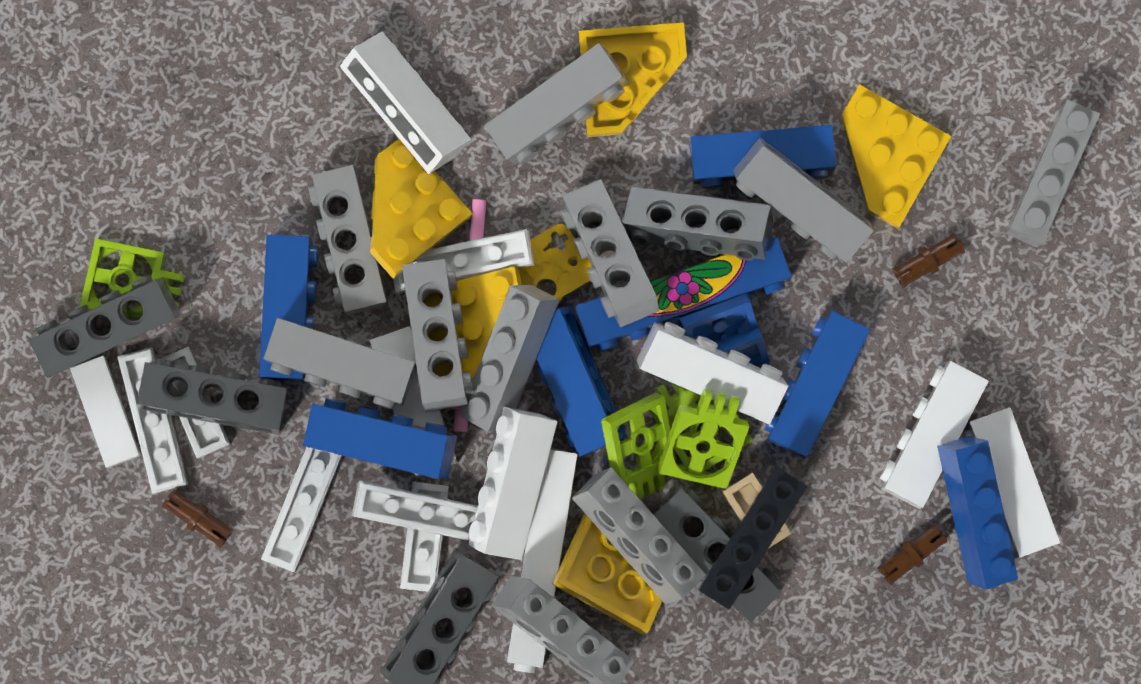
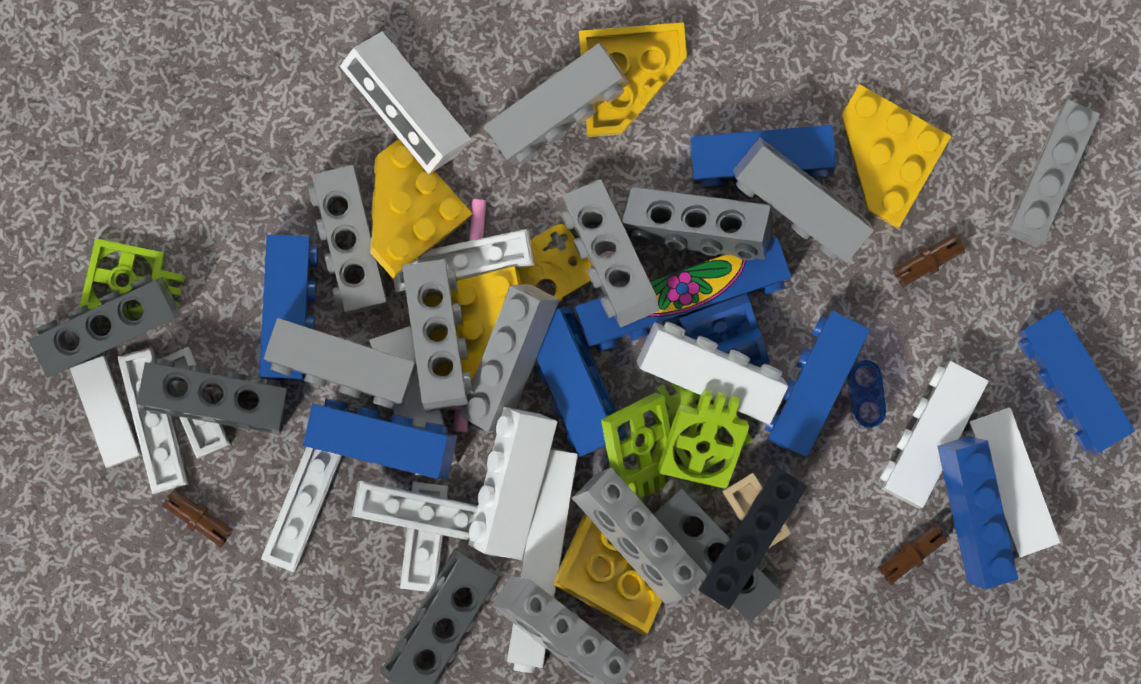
(872, 394): none -> clear blue beam
(1076, 382): none -> blue brick

